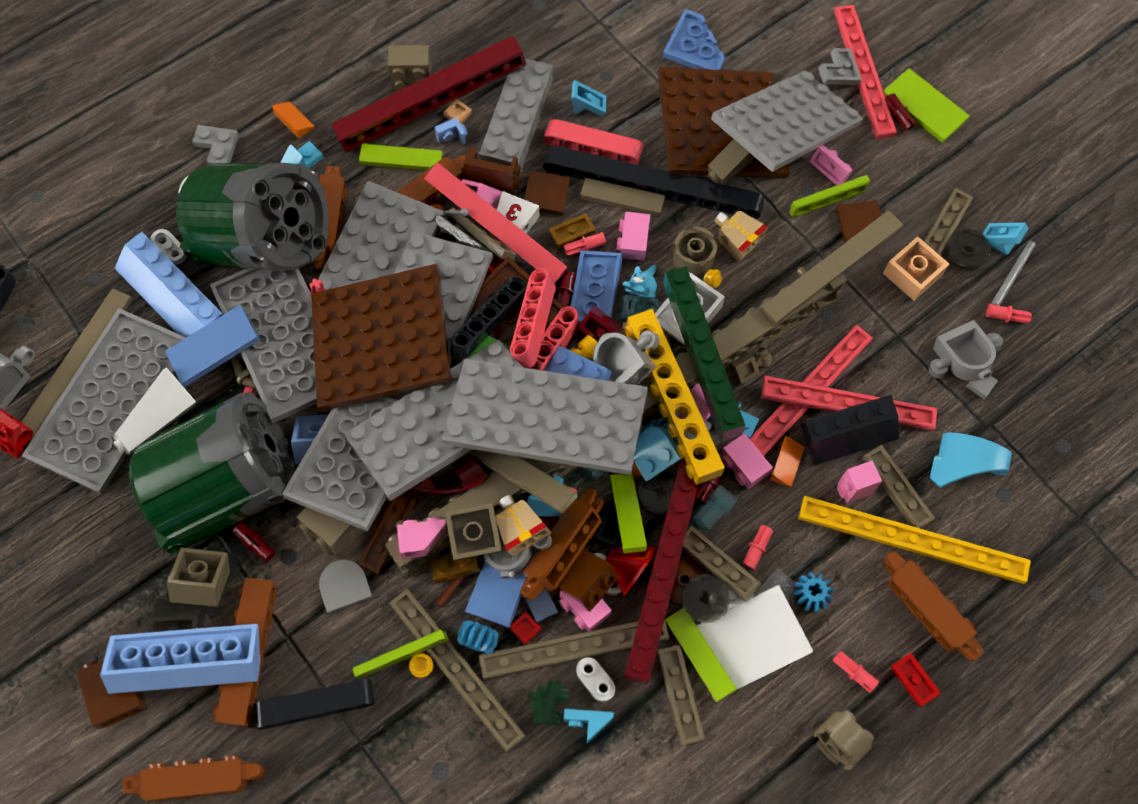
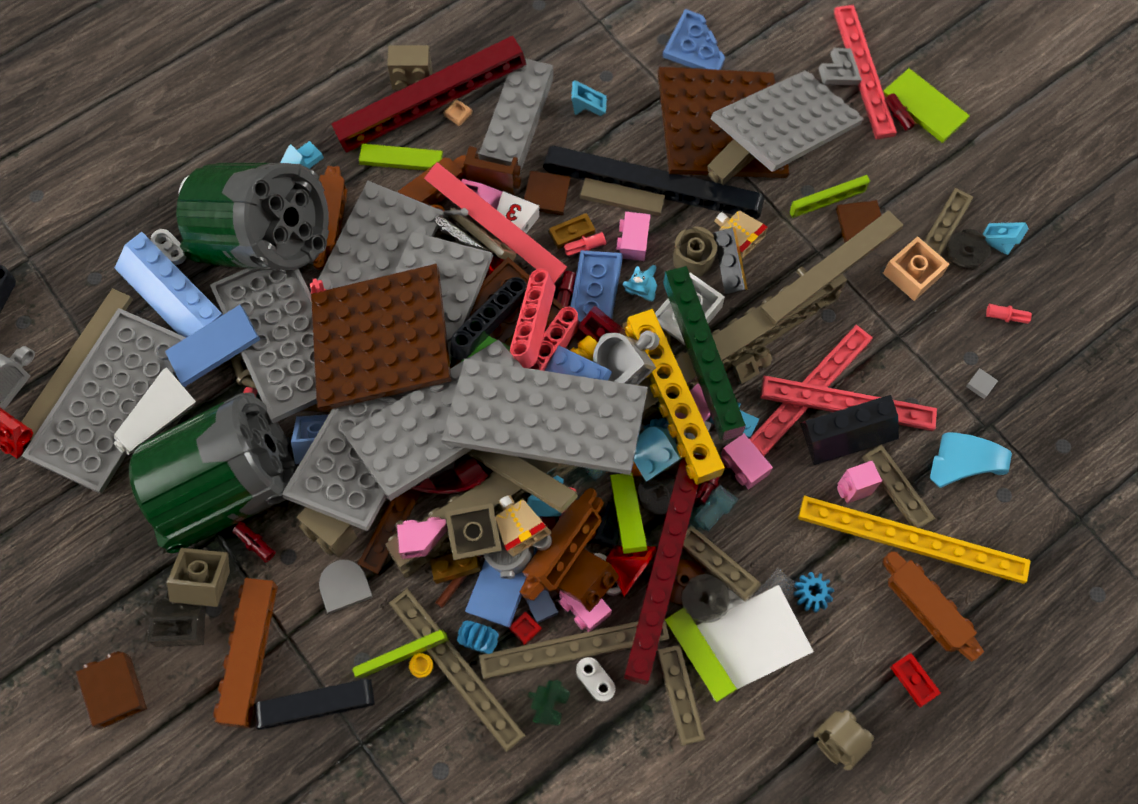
(182, 658): light blue slope -> none
(193, 780): dark orange hinge -> none
(219, 140): light grey plate -> none
(293, 118): orange slope -> none
(449, 130): light blue bracket -> none
(592, 141): coral beam -> none
(595, 719): medium azure slope -> none
(637, 305): clear light blue piece -> none
(713, 278): yellow plate -> none
(730, 261): none -> plate
(757, 547): coral axle -> none
(787, 462): orange slope -> none
(830, 165): bright pink tile -> none
(856, 671): coral axle -> none
(965, 353): light grey piece -> none
(1013, 273): light grey bar -> none

